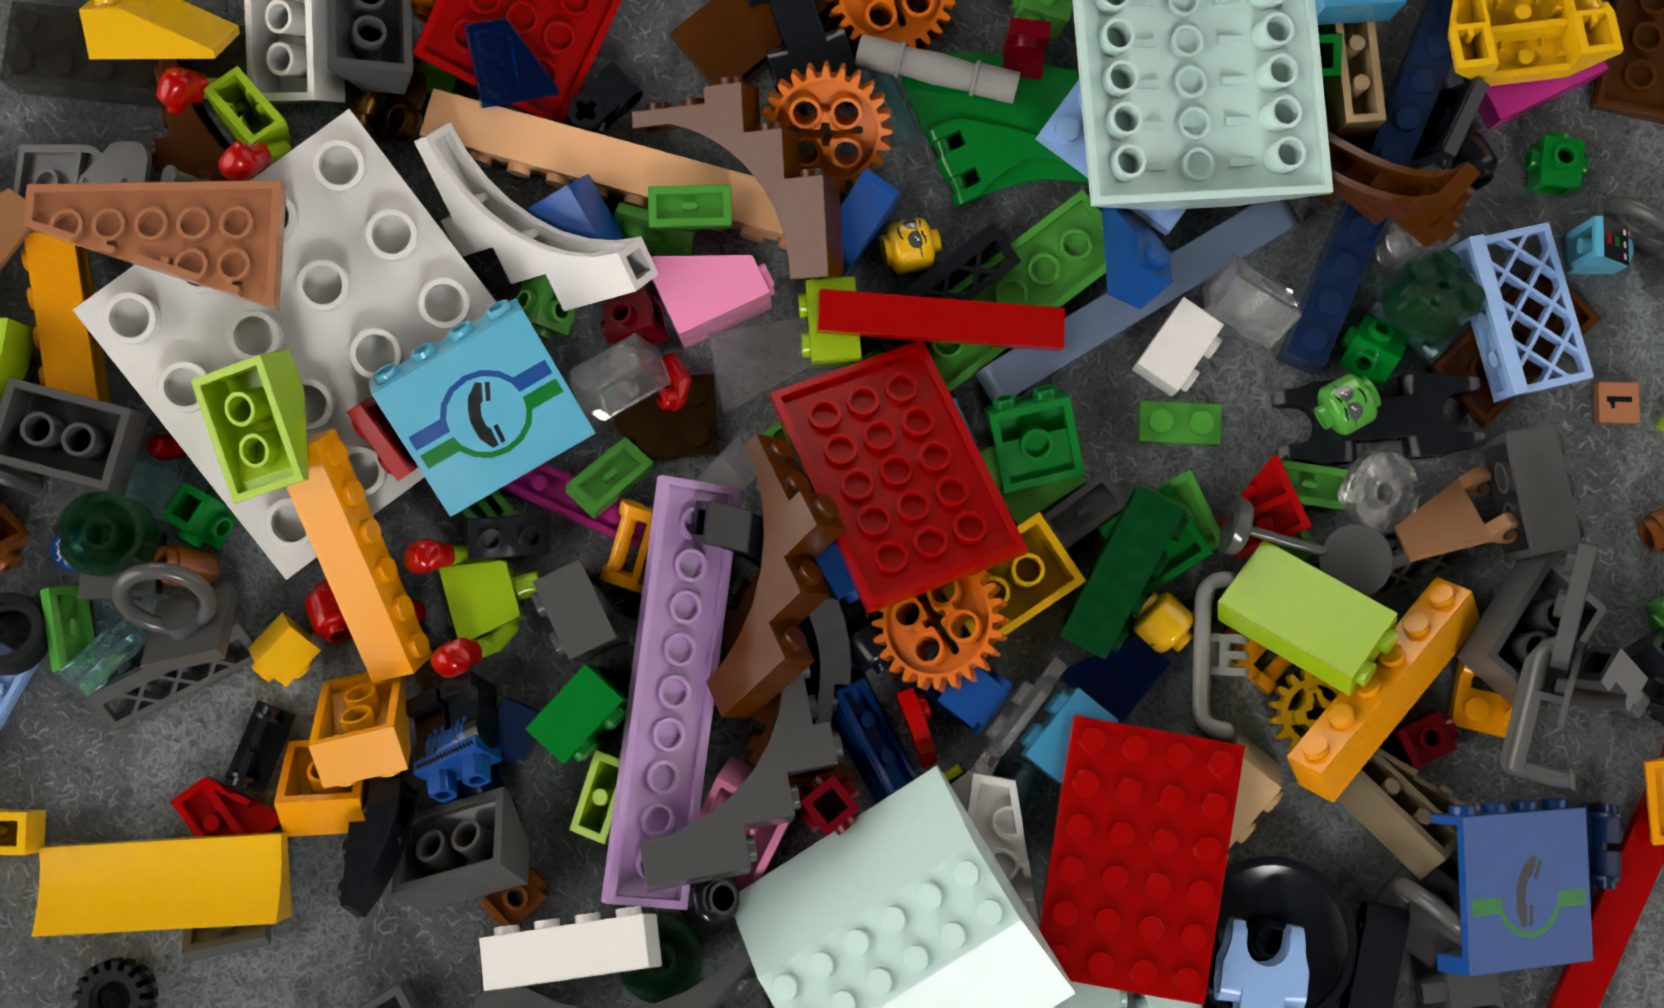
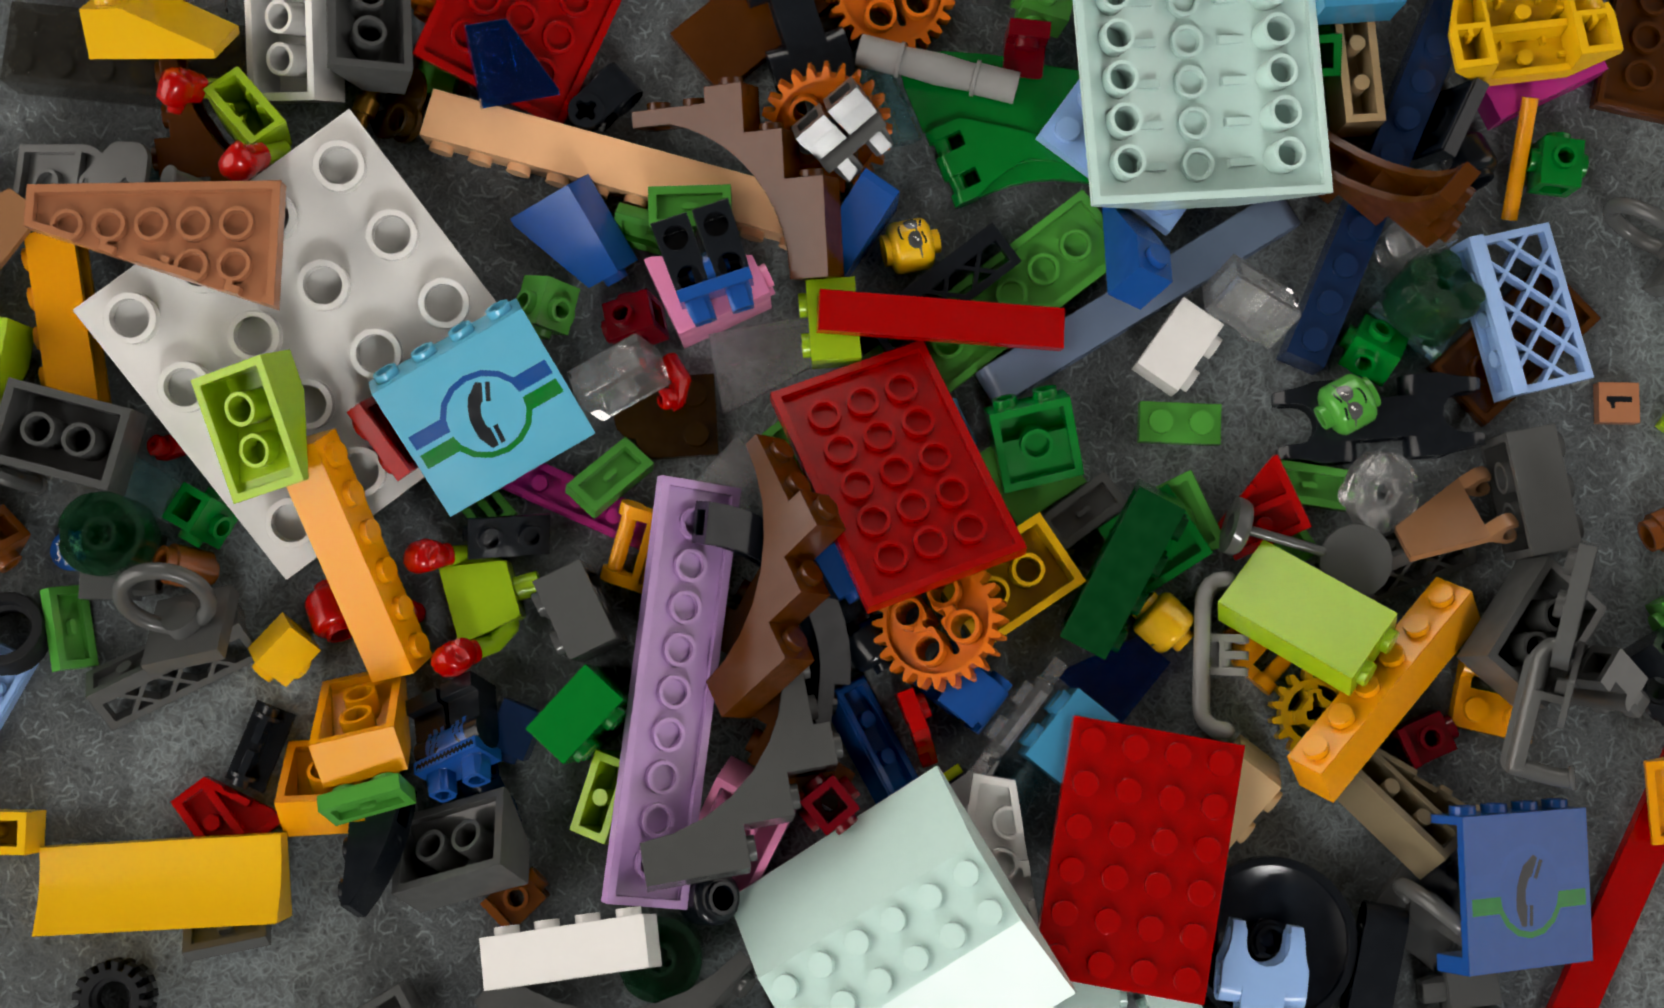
(103, 656): clear light blue plate -> none
(366, 799): none -> bright green plate
(484, 218): white arch -> none
(709, 274): none -> black hips
(834, 145): none -> hips
(1519, 158): none -> light orange bar
(1598, 247): medium azure slope -> none
(1603, 826): dark blue hinge -> none

